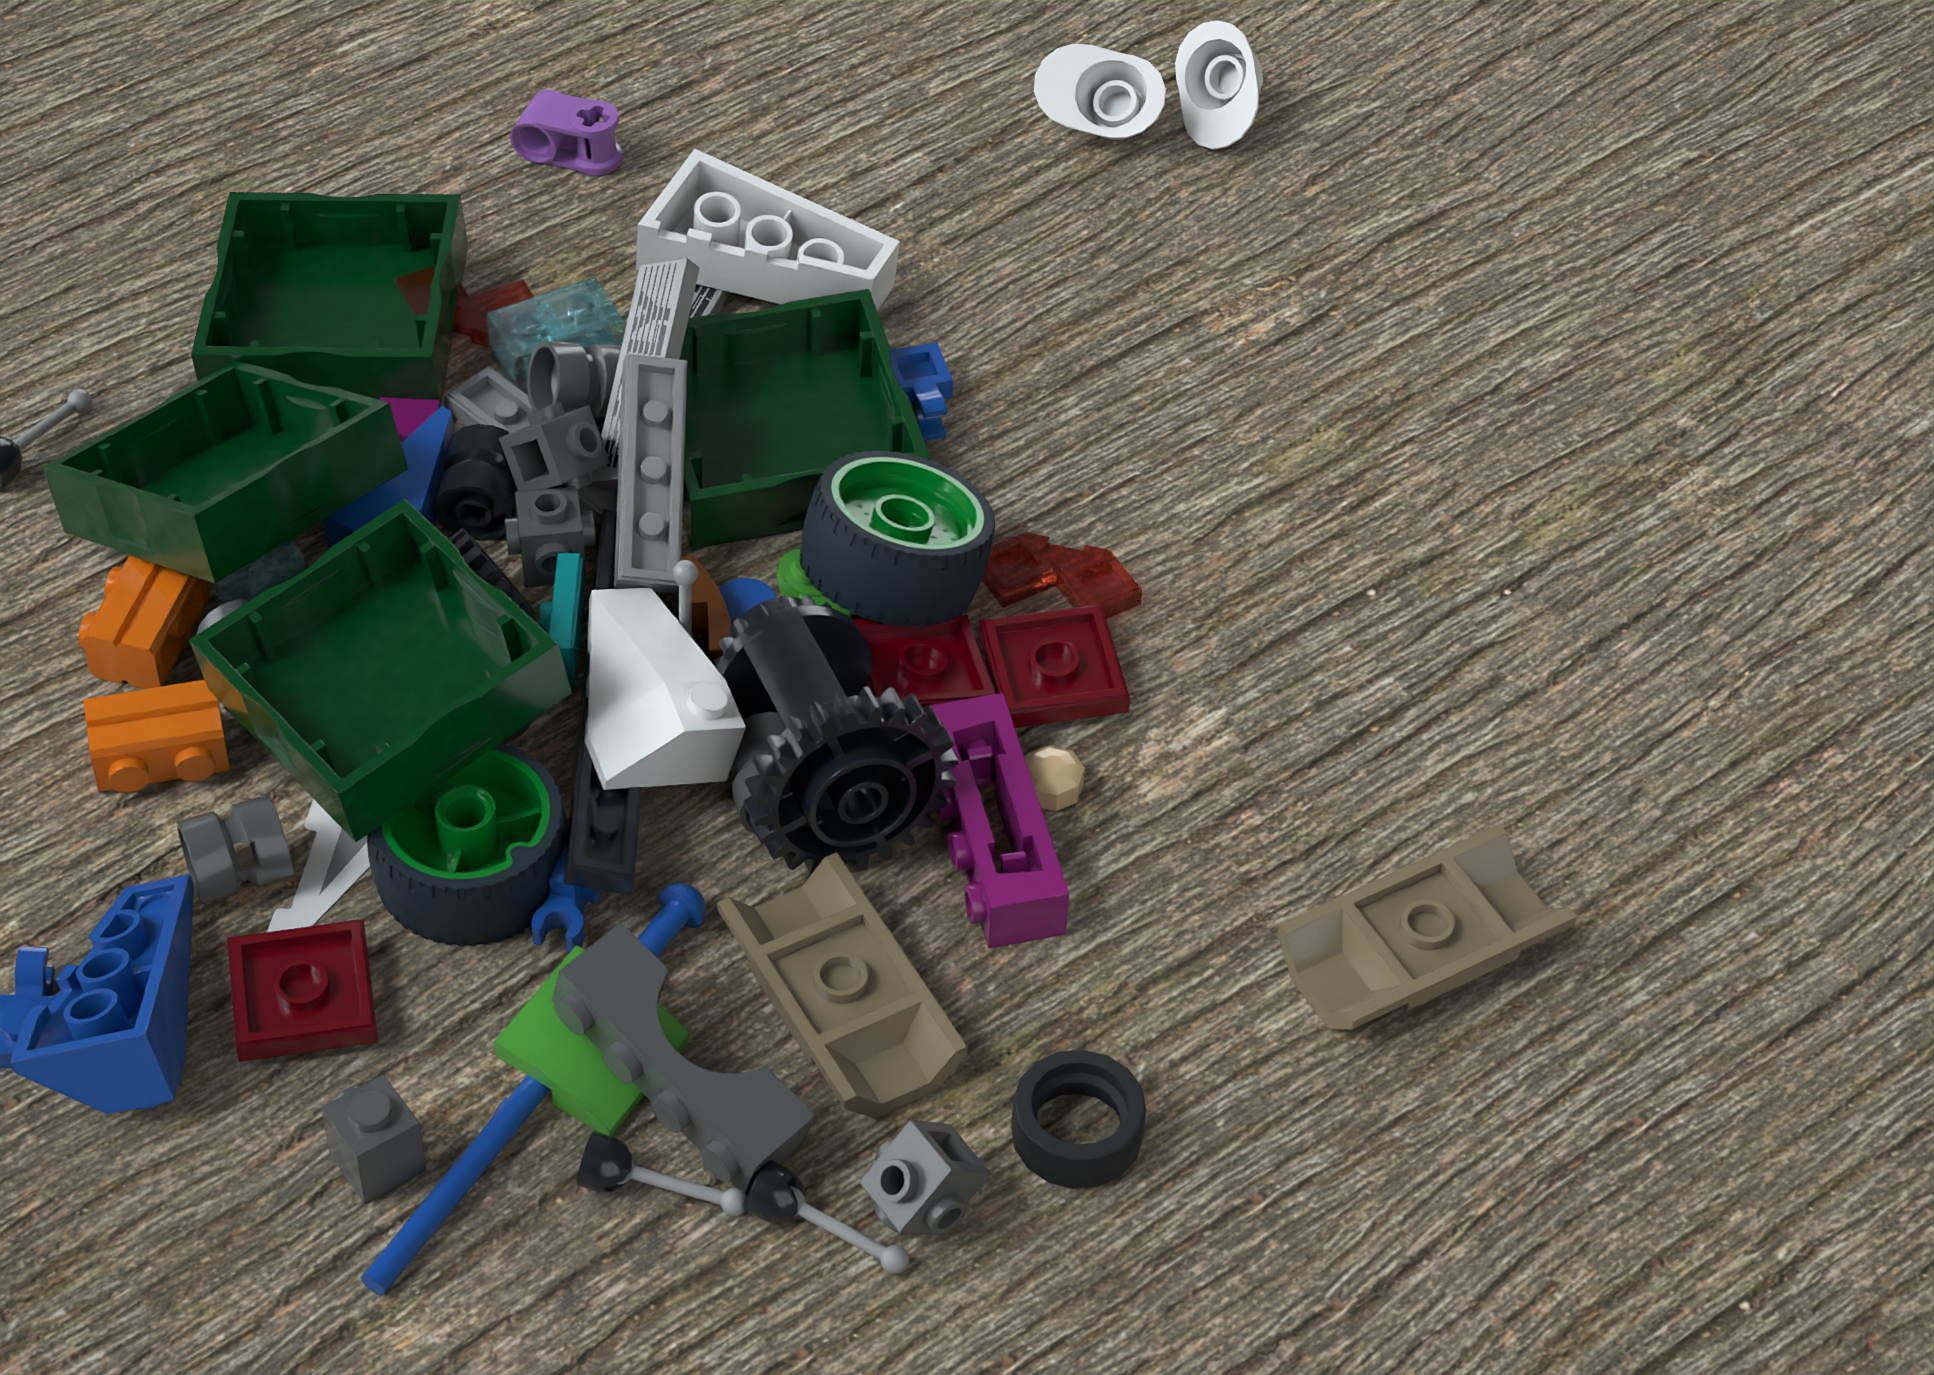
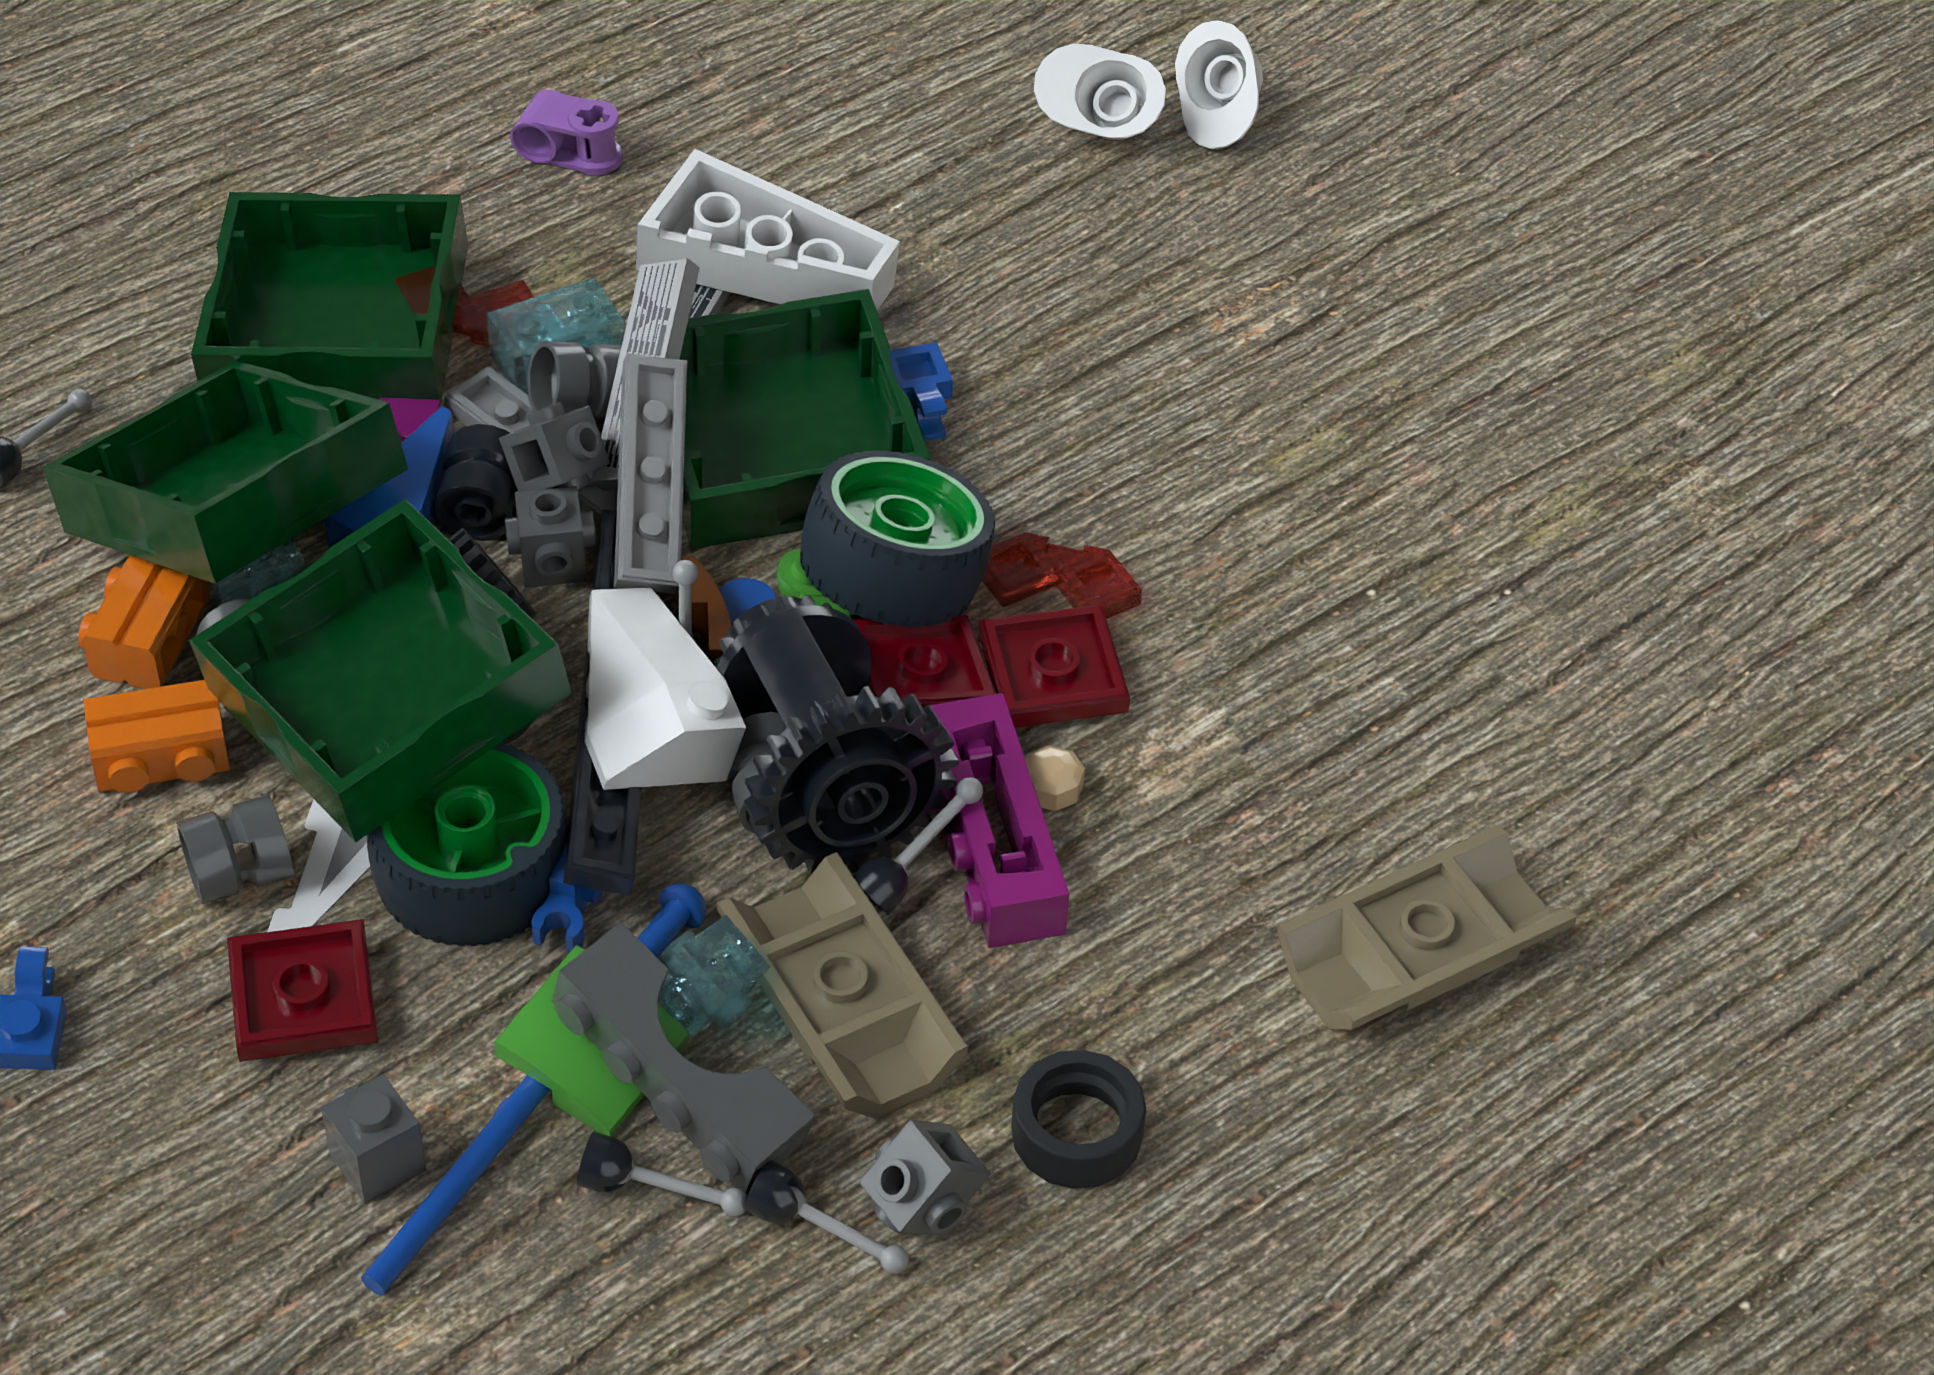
(121, 1014): blue wedge -> none
(564, 615): teal plate -> none
(710, 976): none -> clear light blue brick
(886, 878): none -> hinge

